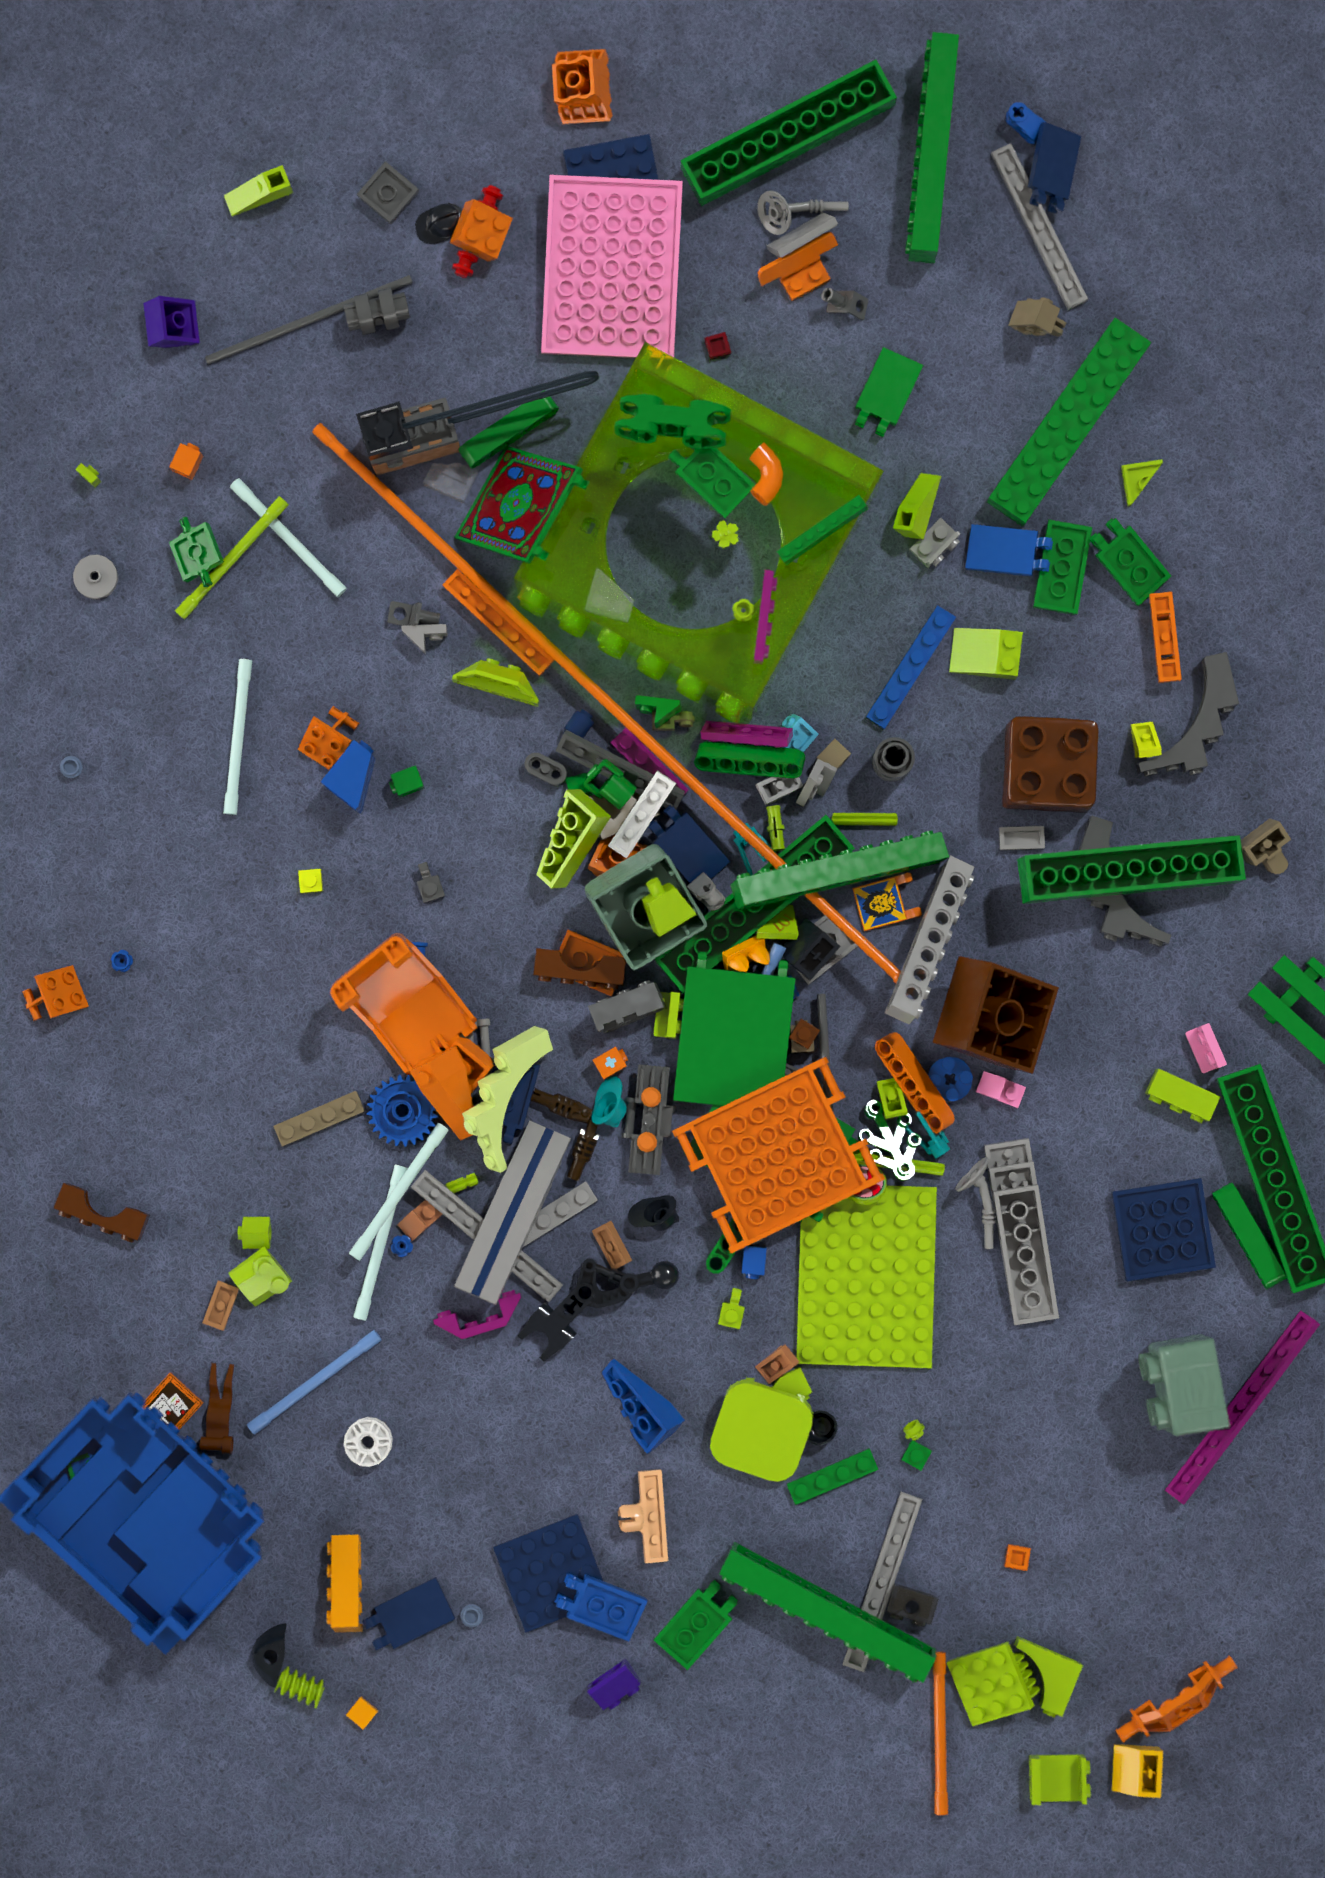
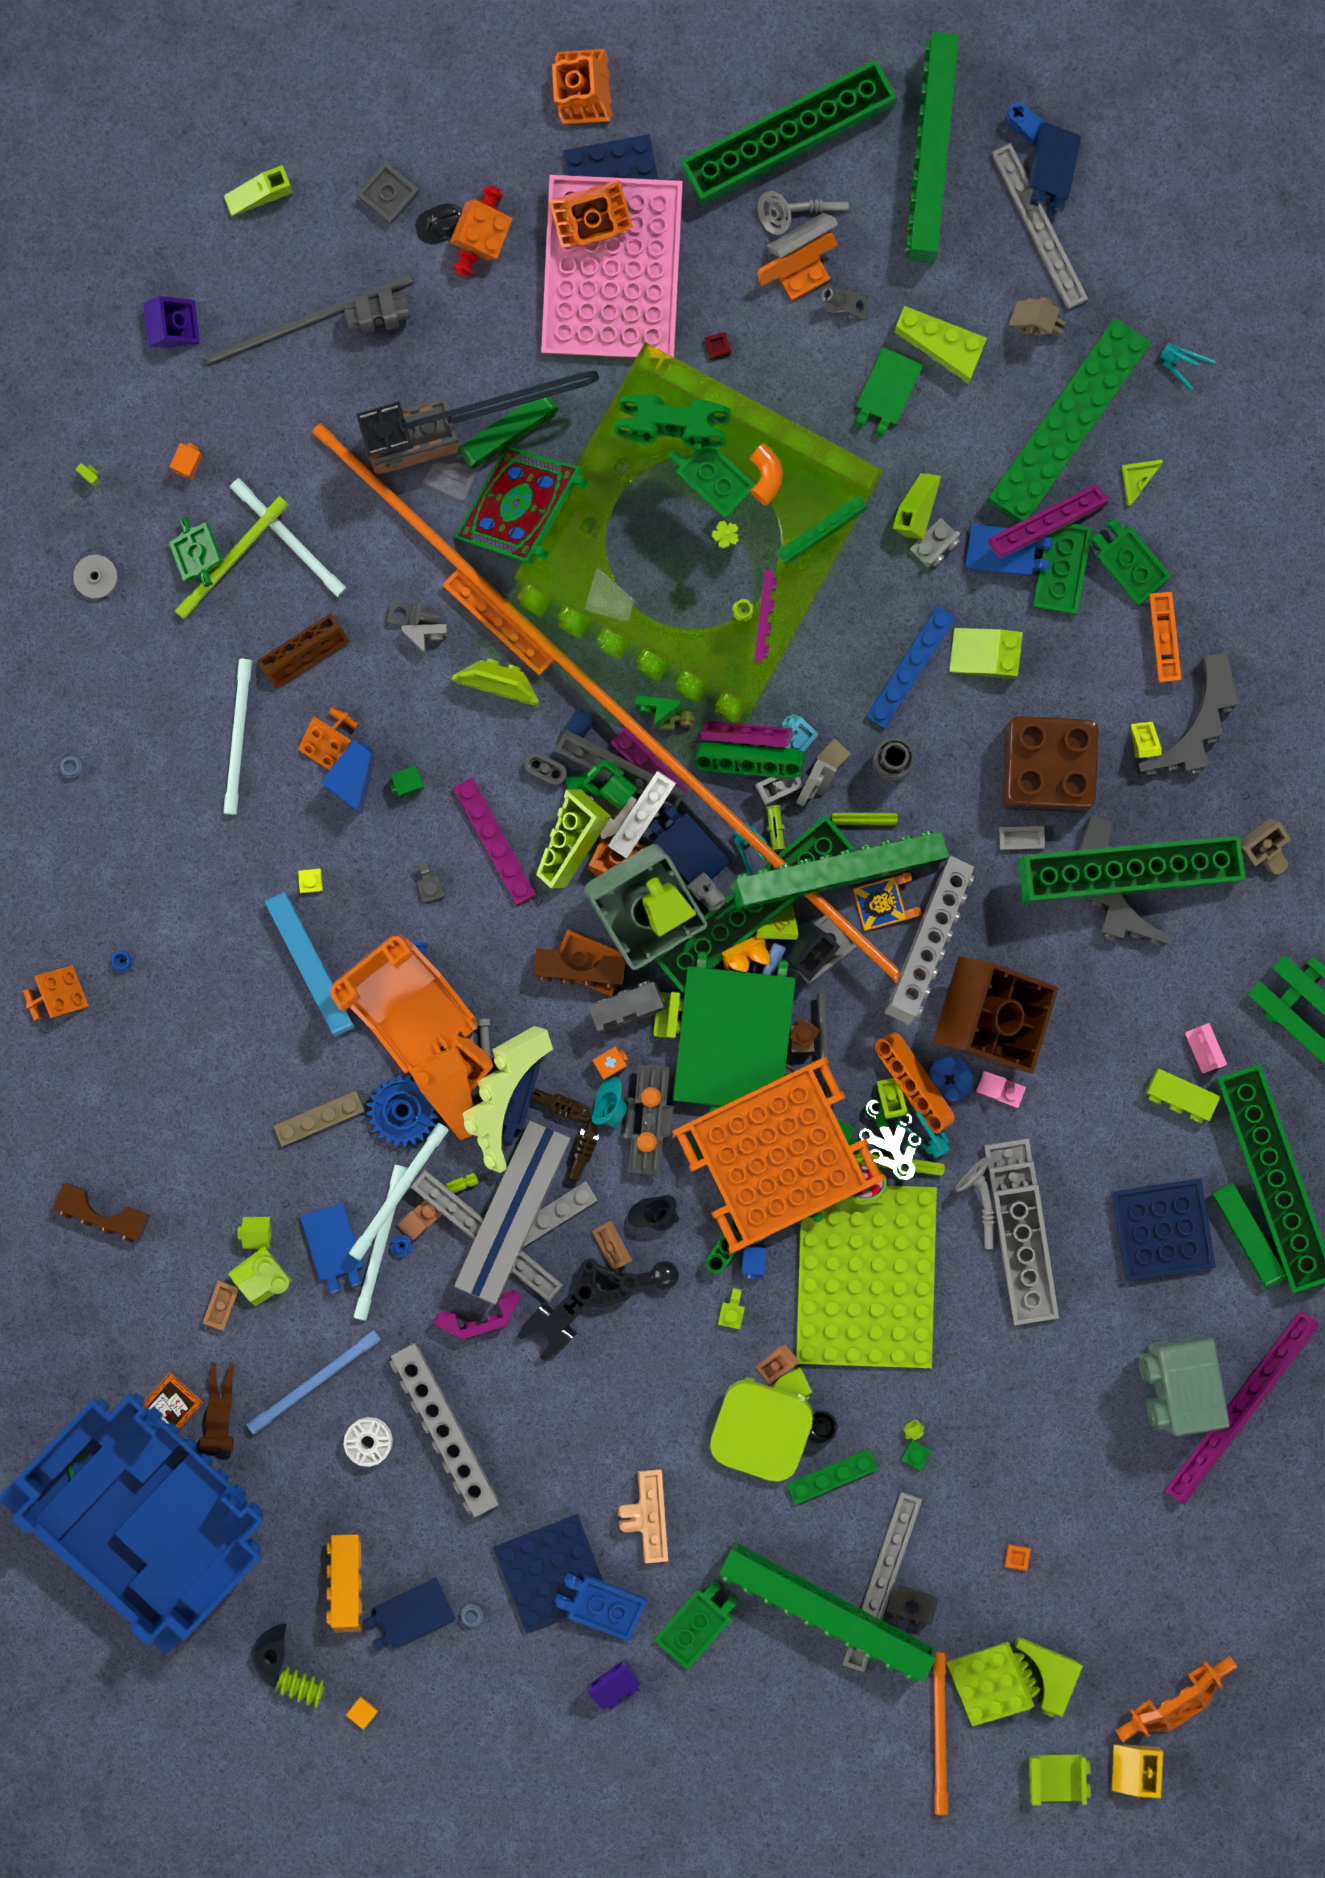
(304, 653): none -> reddish brown fence
(308, 962): none -> dark azure beam
(330, 1243): none -> blue tile
(474, 1505): none -> light grey brick
(494, 841): none -> magenta plate
(591, 214): none -> orange slope
(648, 1411): blue wedge -> none
(942, 341): none -> lime wedge
(1048, 521): none -> magenta plate
(1174, 353): none -> teal plant

